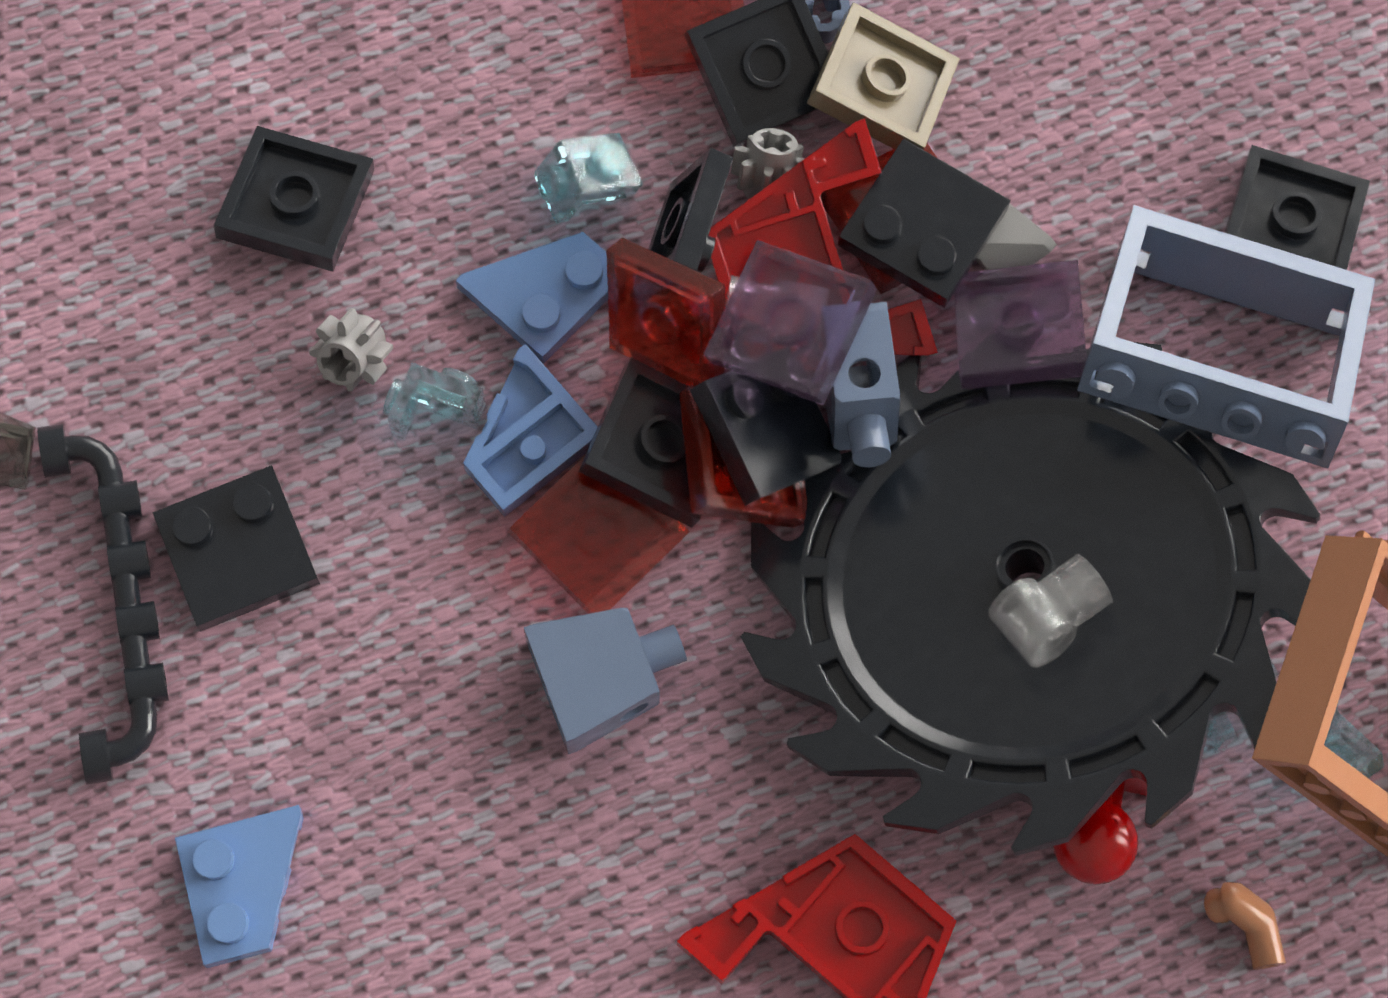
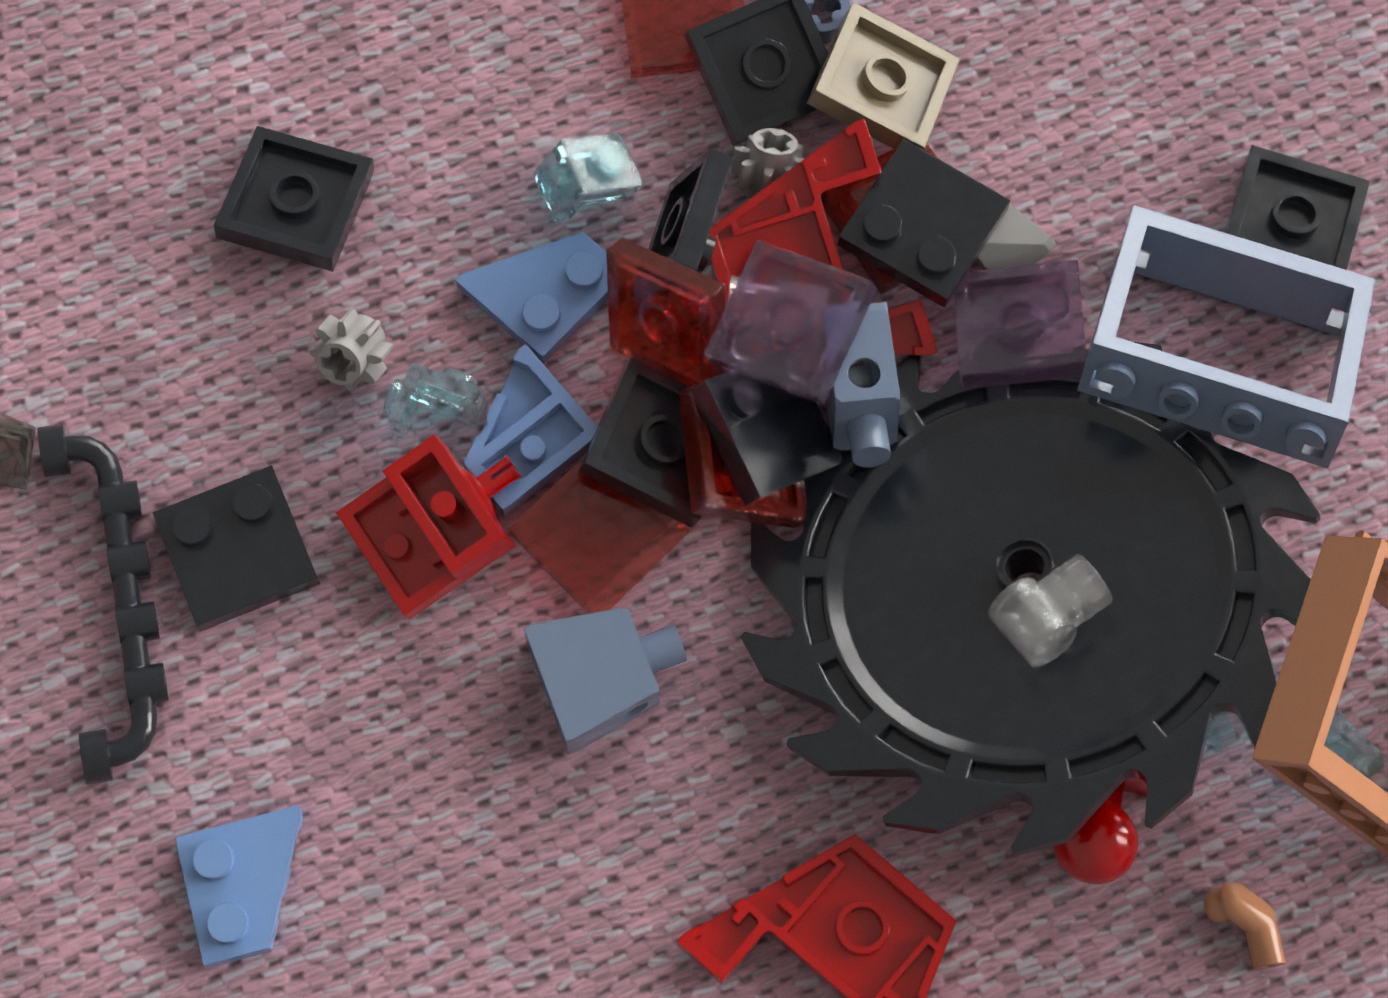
(429, 524): none -> red plate

